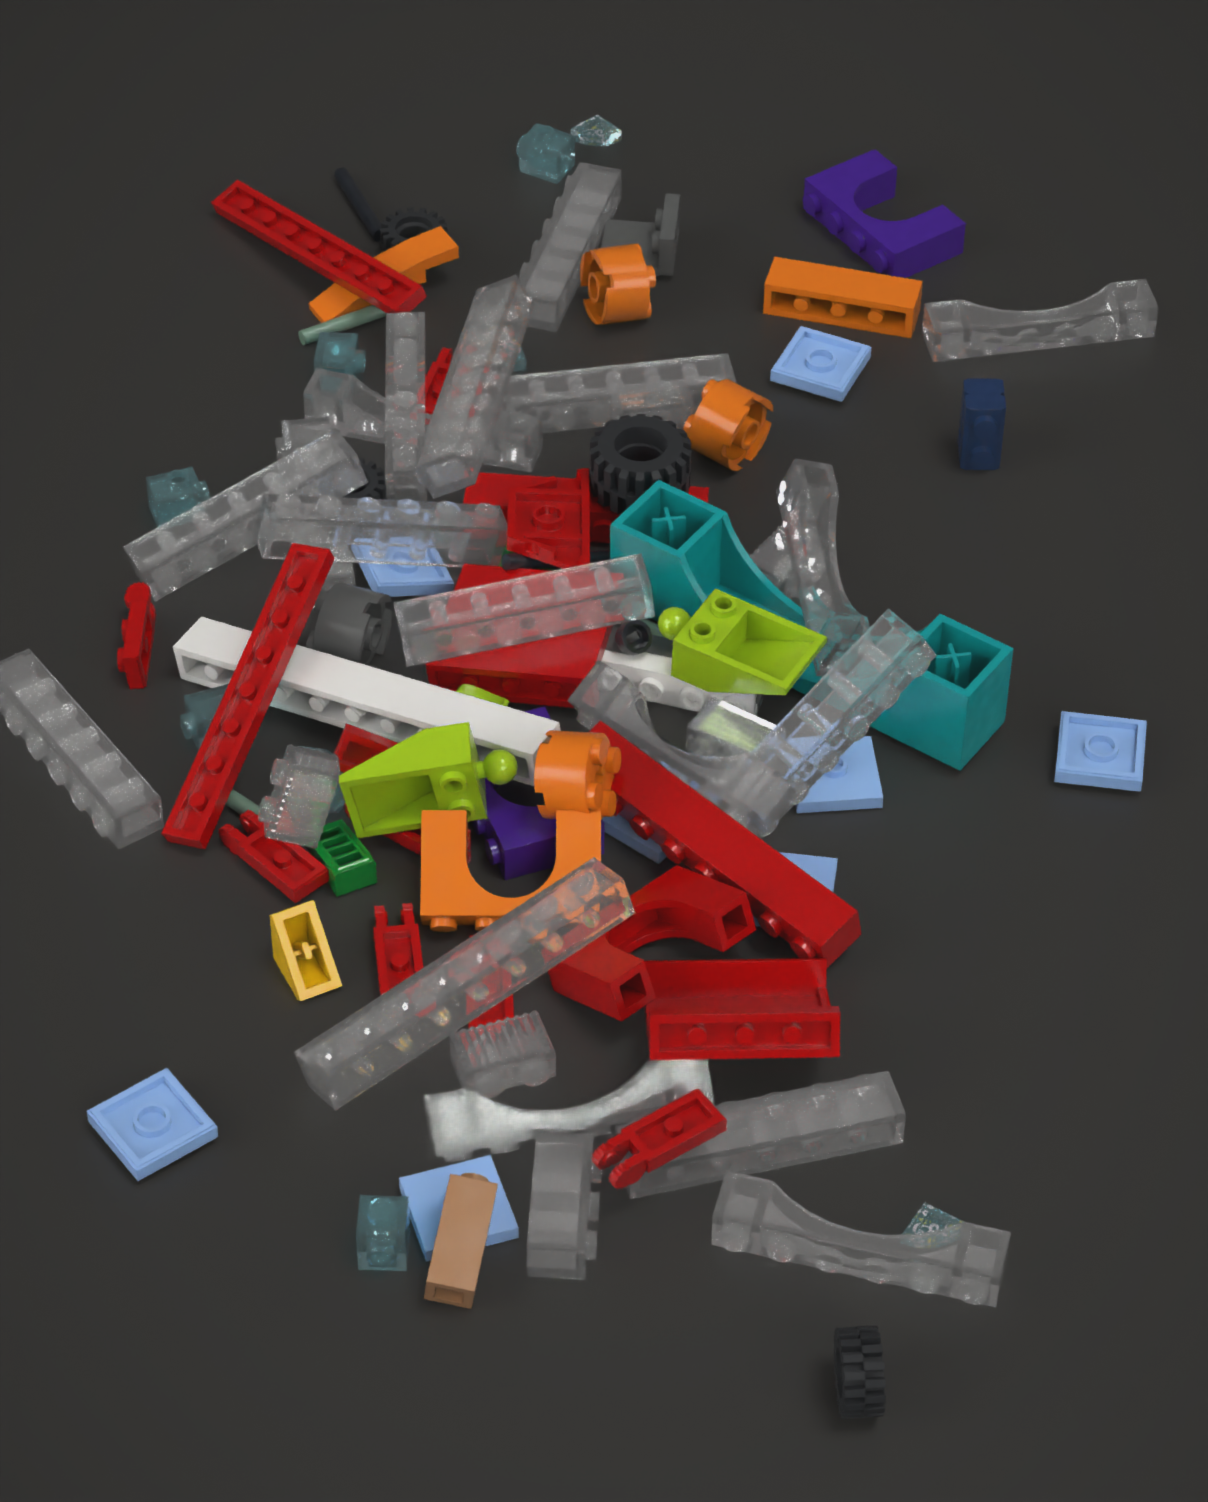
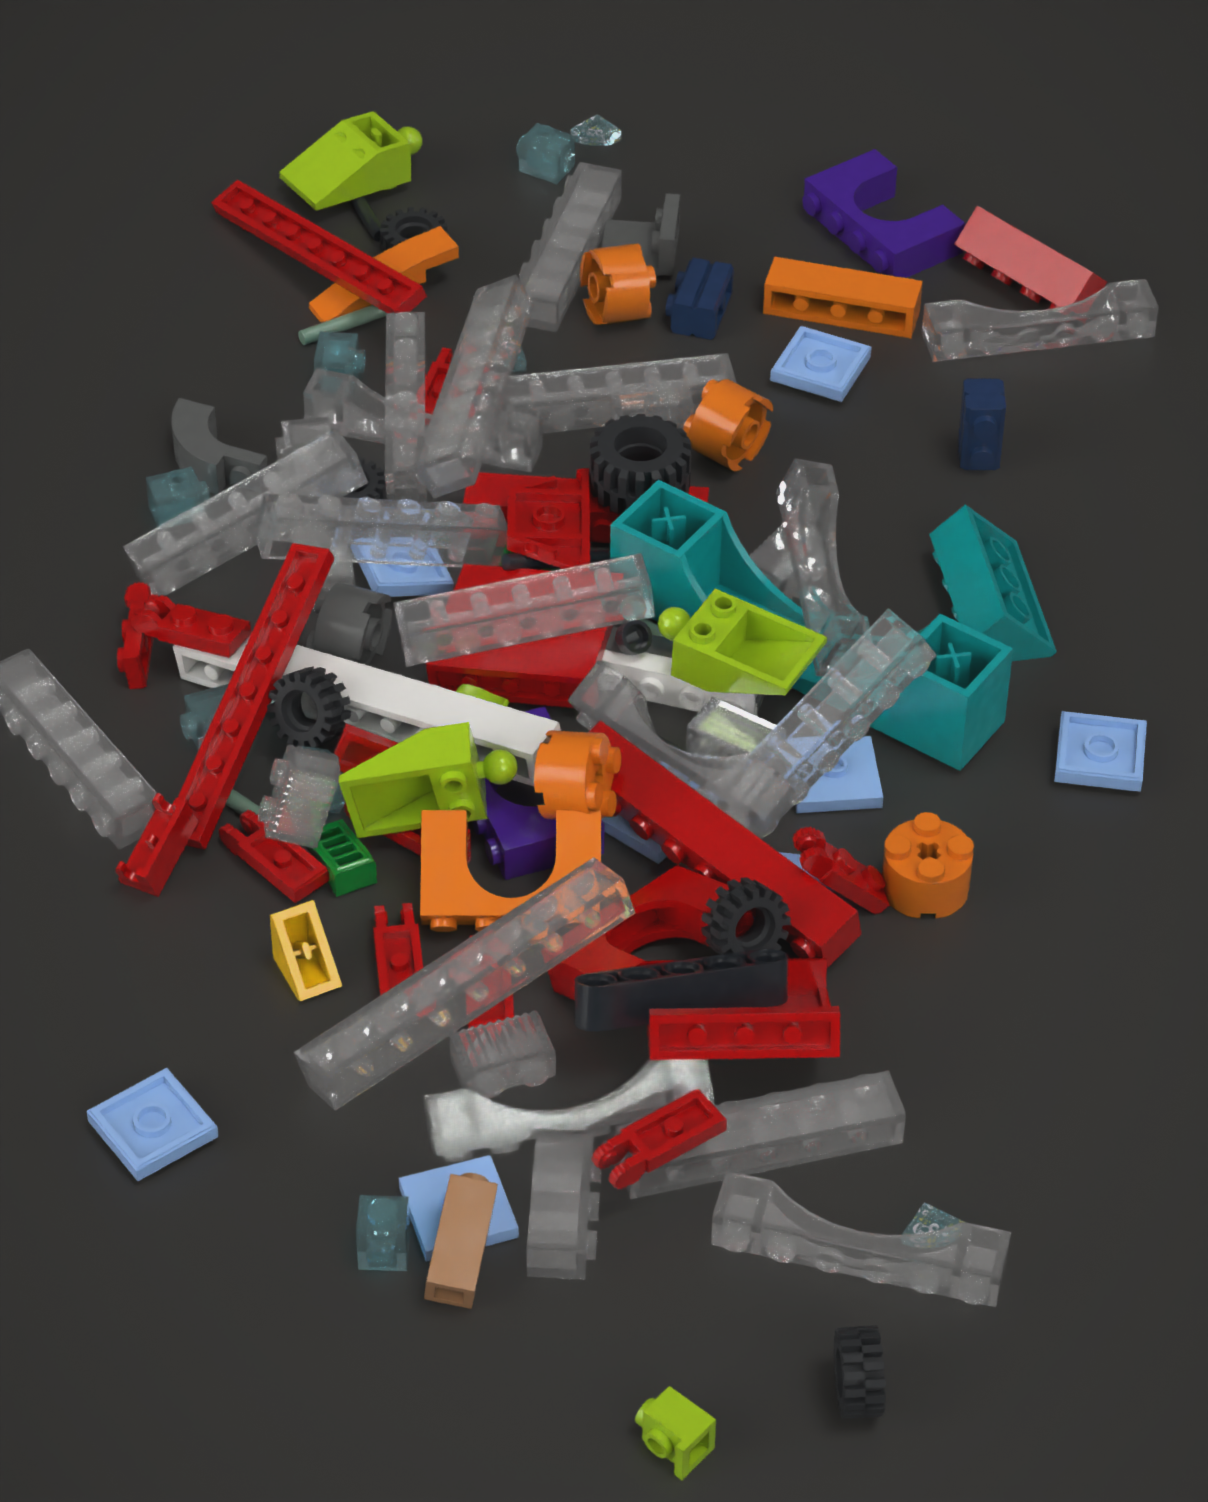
(158, 846): none -> red hinge
(190, 626): none -> red hinge
(197, 447): none -> dark grey arch
(327, 701): none -> black tyre
(353, 161): none -> lime slope
(677, 1430): none -> lime brick
(700, 298): none -> dark blue brick
(719, 981): none -> black beam
(733, 905): none -> black tyre
(840, 870): none -> red hinge
(927, 867): none -> orange brick
(990, 584): none -> teal slope
(1026, 261): none -> brick

